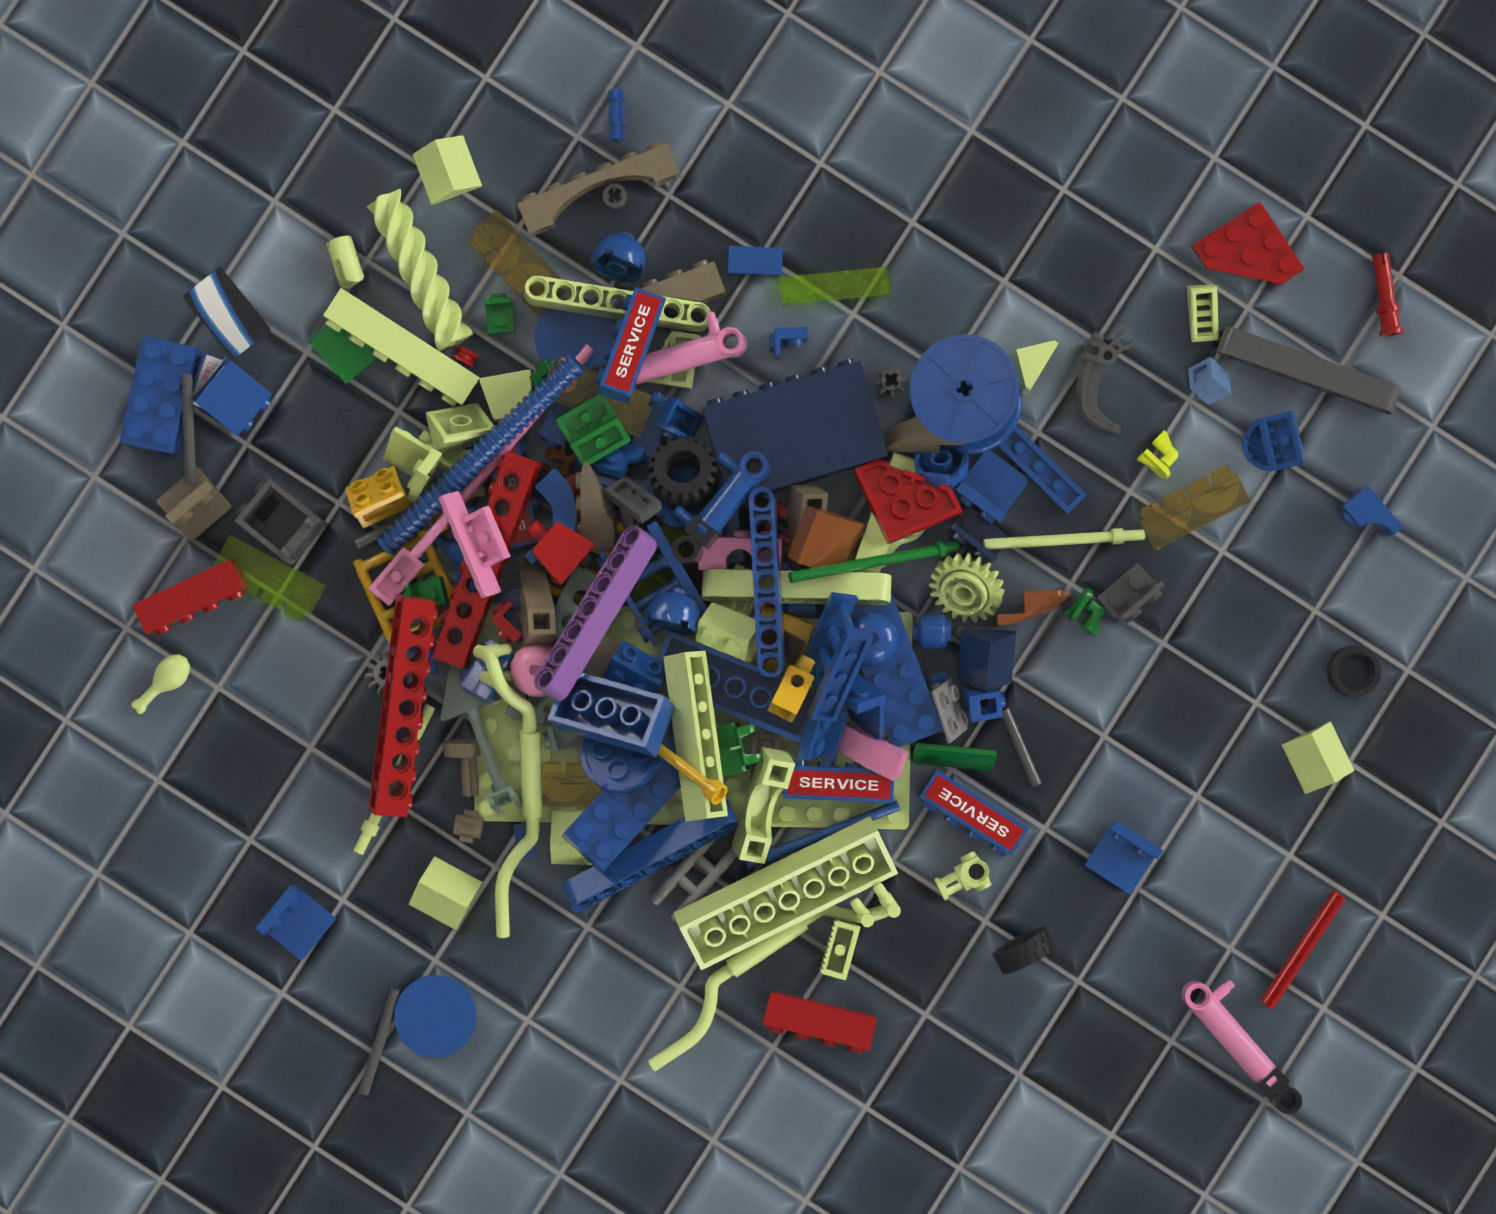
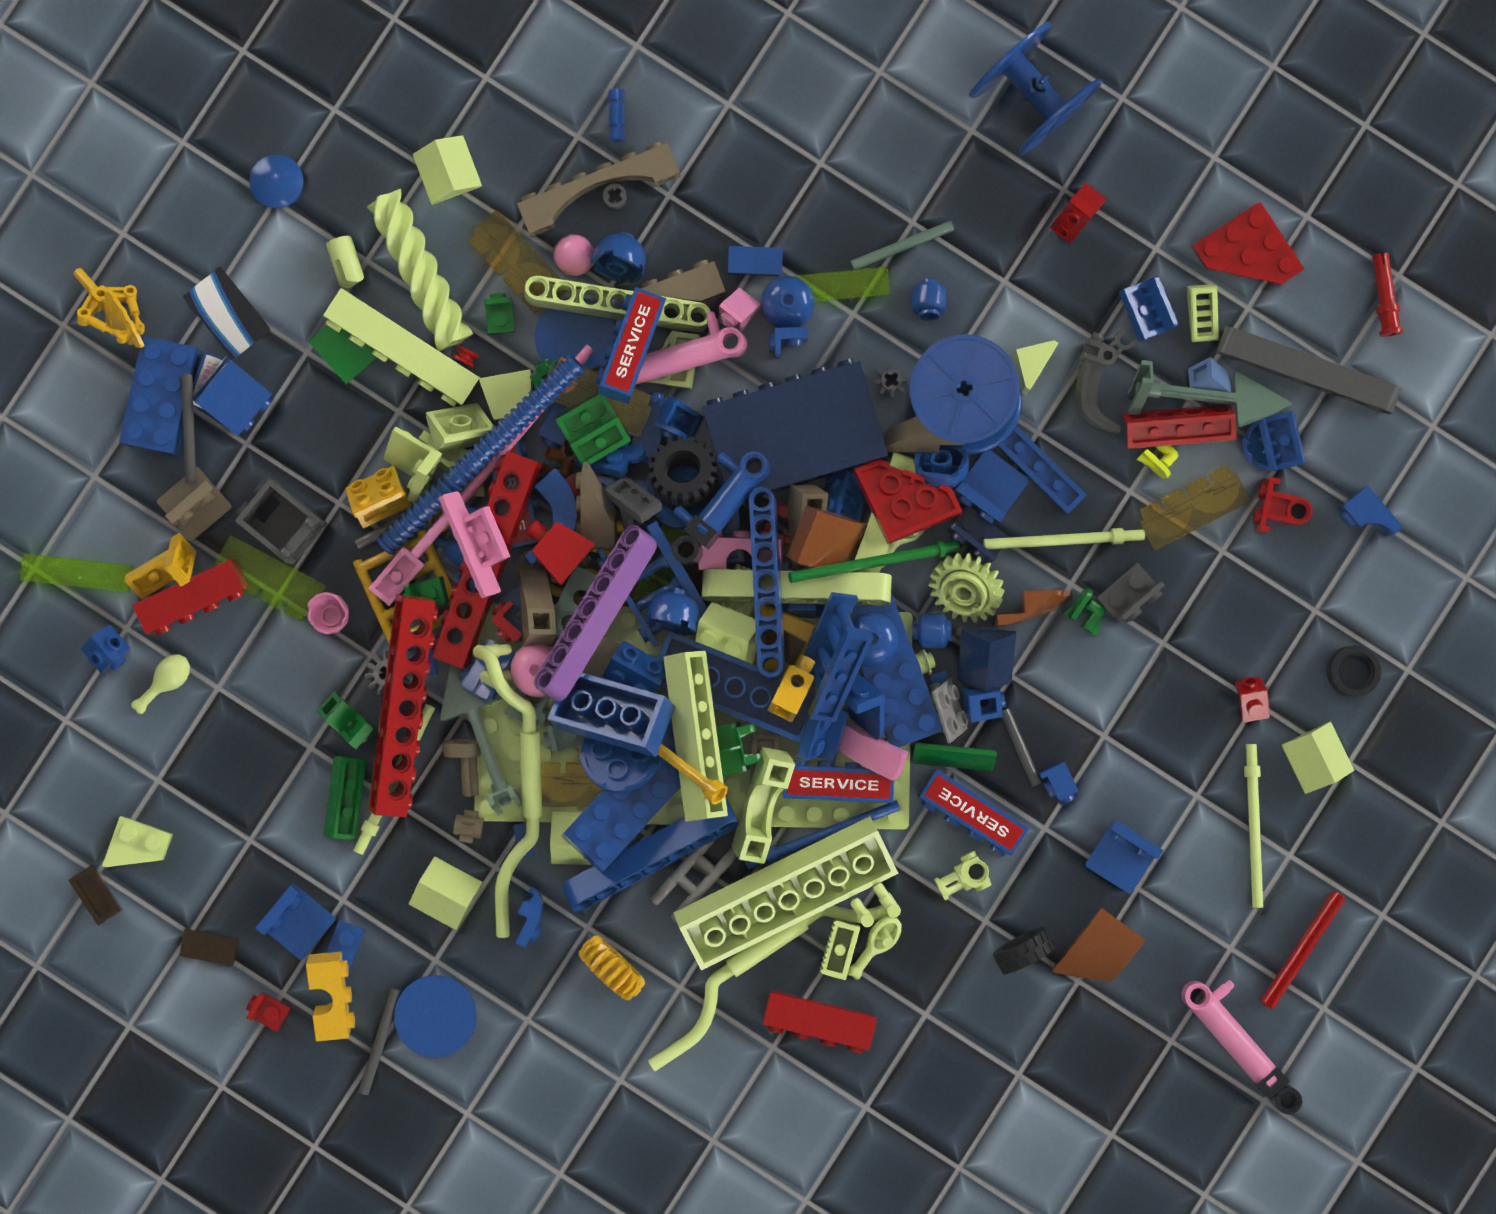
(75, 572): none -> clear neon green tile
(95, 895): none -> dark brown tile
(106, 649): none -> blue brick
(116, 316): none -> yellow bar
(136, 843): none -> yellowish green wing
(168, 566): none -> yellow bracket
(209, 947): none -> dark brown tile
(267, 1011): none -> red bracket
(276, 181): none -> blue dish
(328, 613): none -> bright pink hair
(328, 973): none -> yellow arch
(344, 798): none -> green slope
(346, 720): none -> green brick
(346, 940): none -> blue plate
(533, 911): none -> blue slope
(573, 255): none -> bright pink hair
(611, 968): none -> yellow gear
(738, 310): none -> bright pink slope
(787, 302): none -> blue cylinder
(844, 495): none -> blue bracket
(880, 939): none -> yellowish green piece
(902, 245): none -> sand green bar
(925, 661): none -> yellowish green plate
(929, 300): none -> blue head
(1026, 78): none -> blue piece
(1059, 783): none -> blue brick
(1078, 213): none -> red pin
(1100, 949): none -> dark orange slope
(1148, 308): none -> blue bracket
(1180, 426): none -> red fence
(1249, 397): none -> sand green piece
(1252, 699): none -> bracket
(1252, 772): none -> yellowish green bar
(1277, 507): none -> red pin

